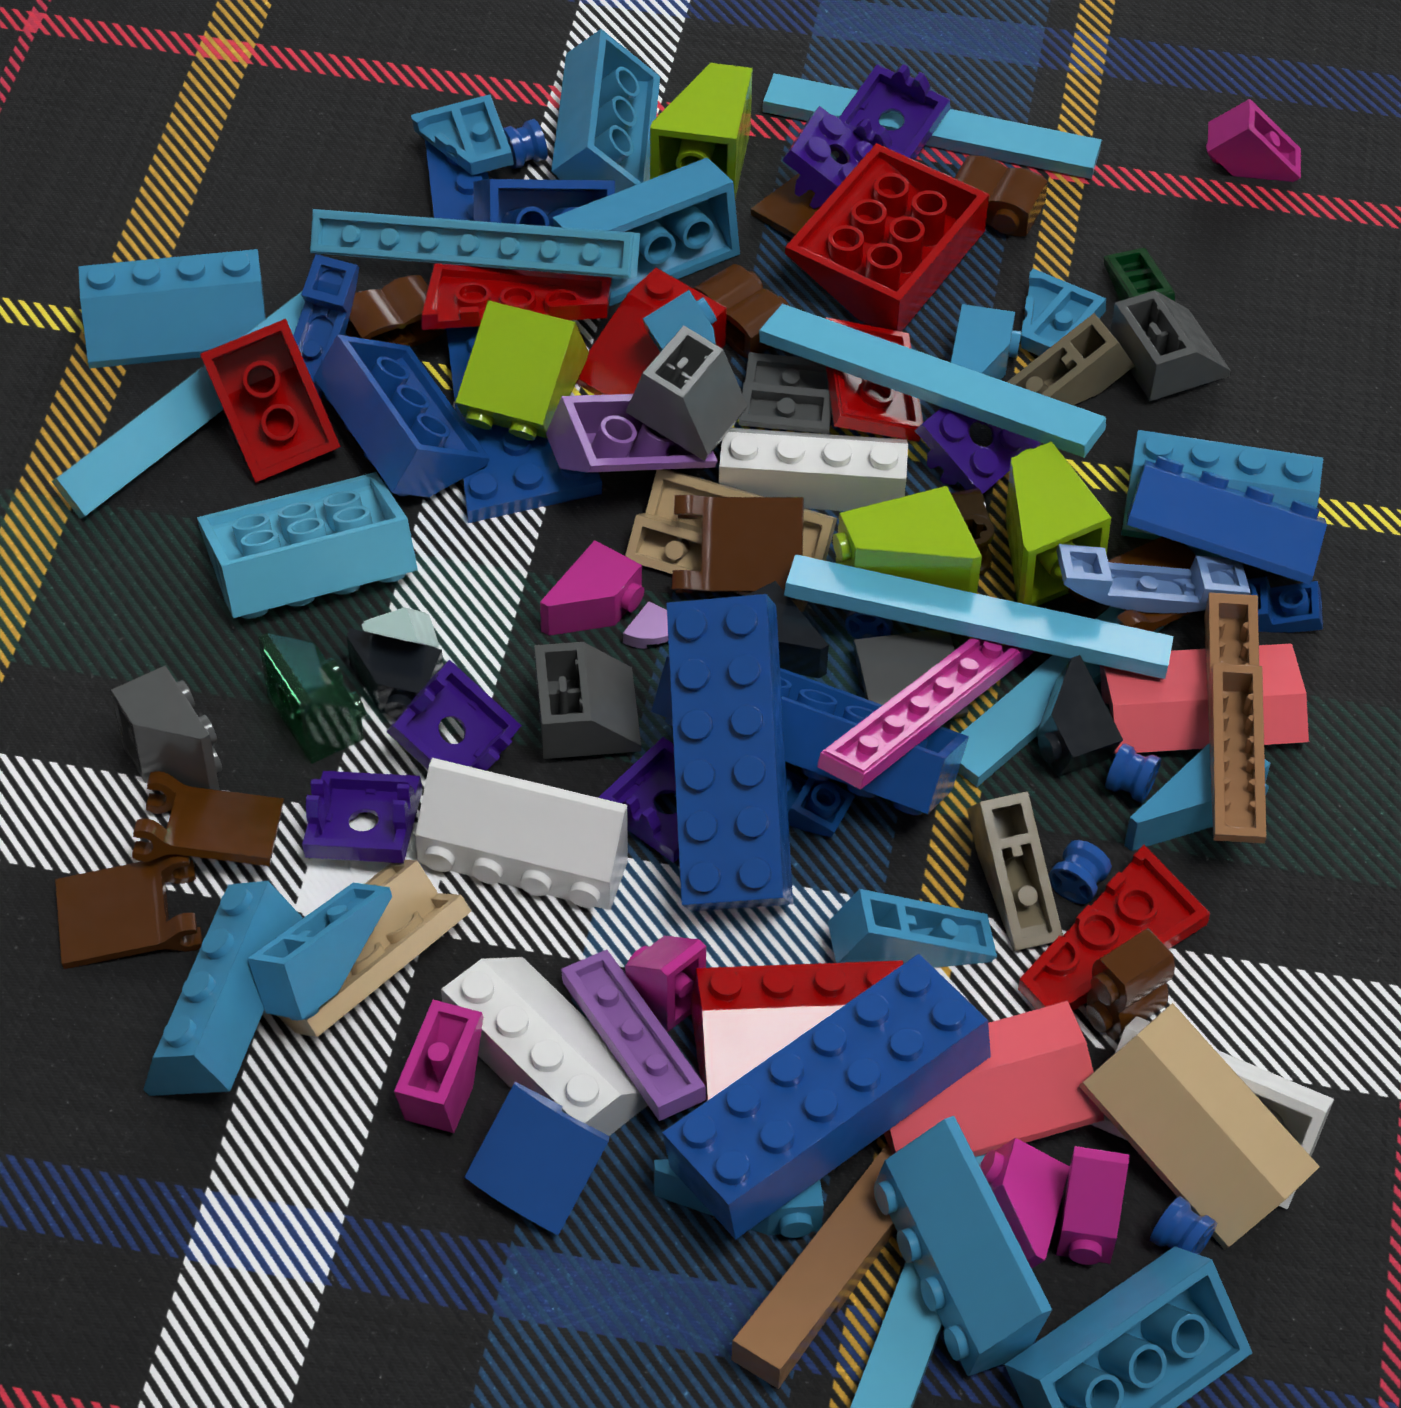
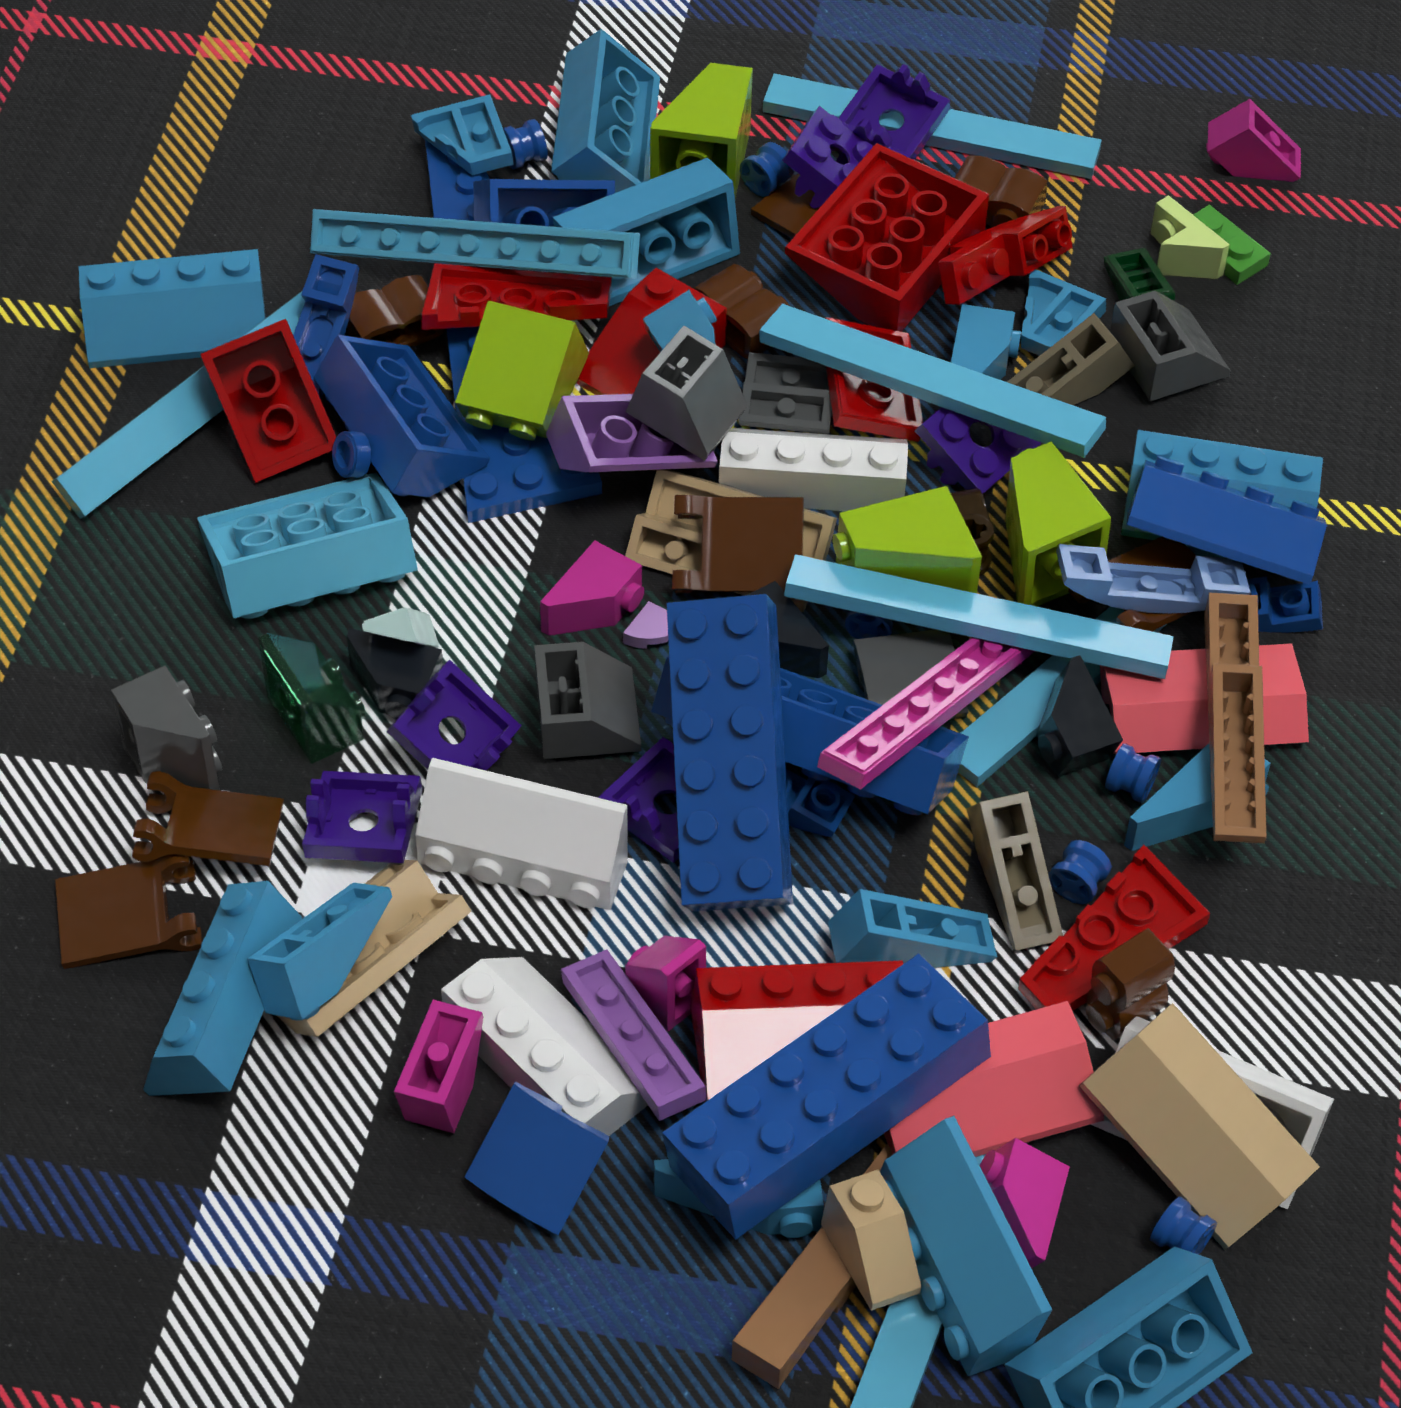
(351, 454): none -> blue tile
(765, 169): none -> blue wheel
(872, 1239): none -> tan slope
(1004, 251): none -> red slope
(1092, 1205): dark pink slope -> none
(1186, 243): none -> yellowish green slope
(1244, 253): none -> bright green plate

